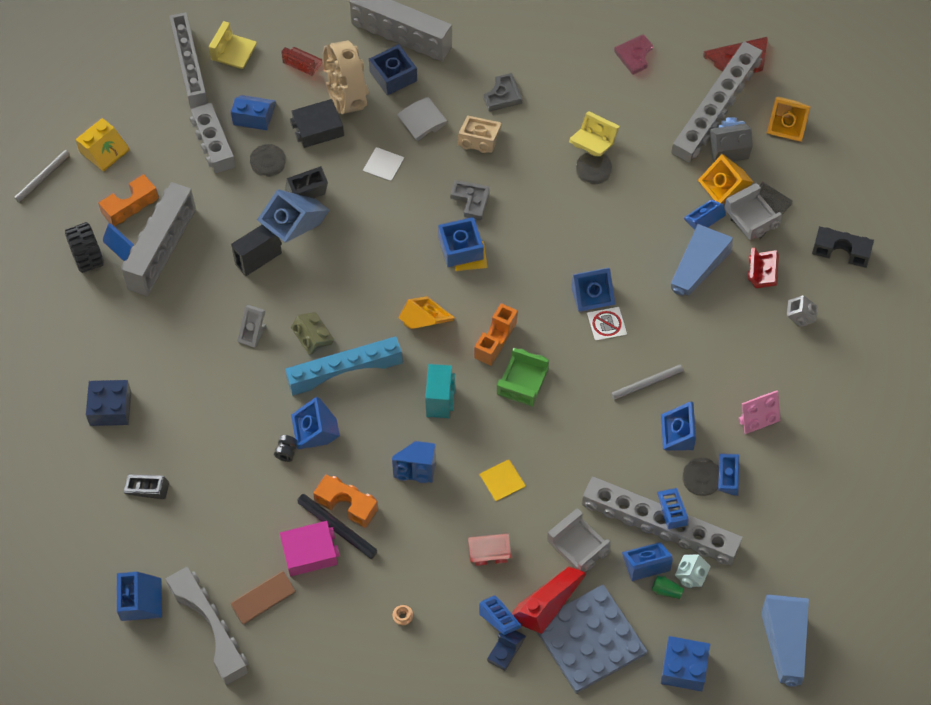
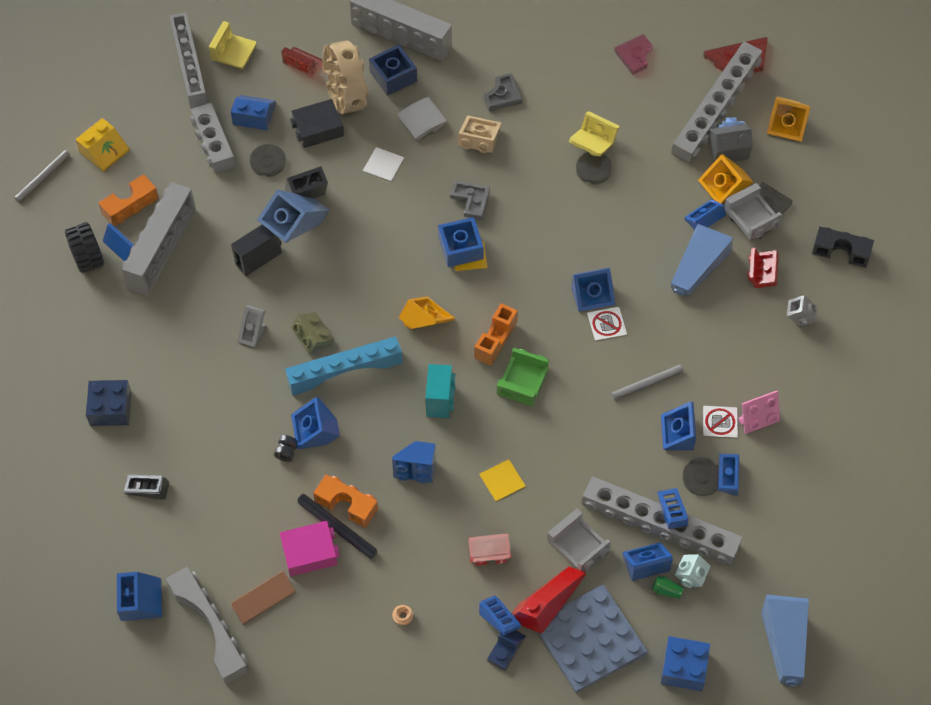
(720, 421): none -> sticker

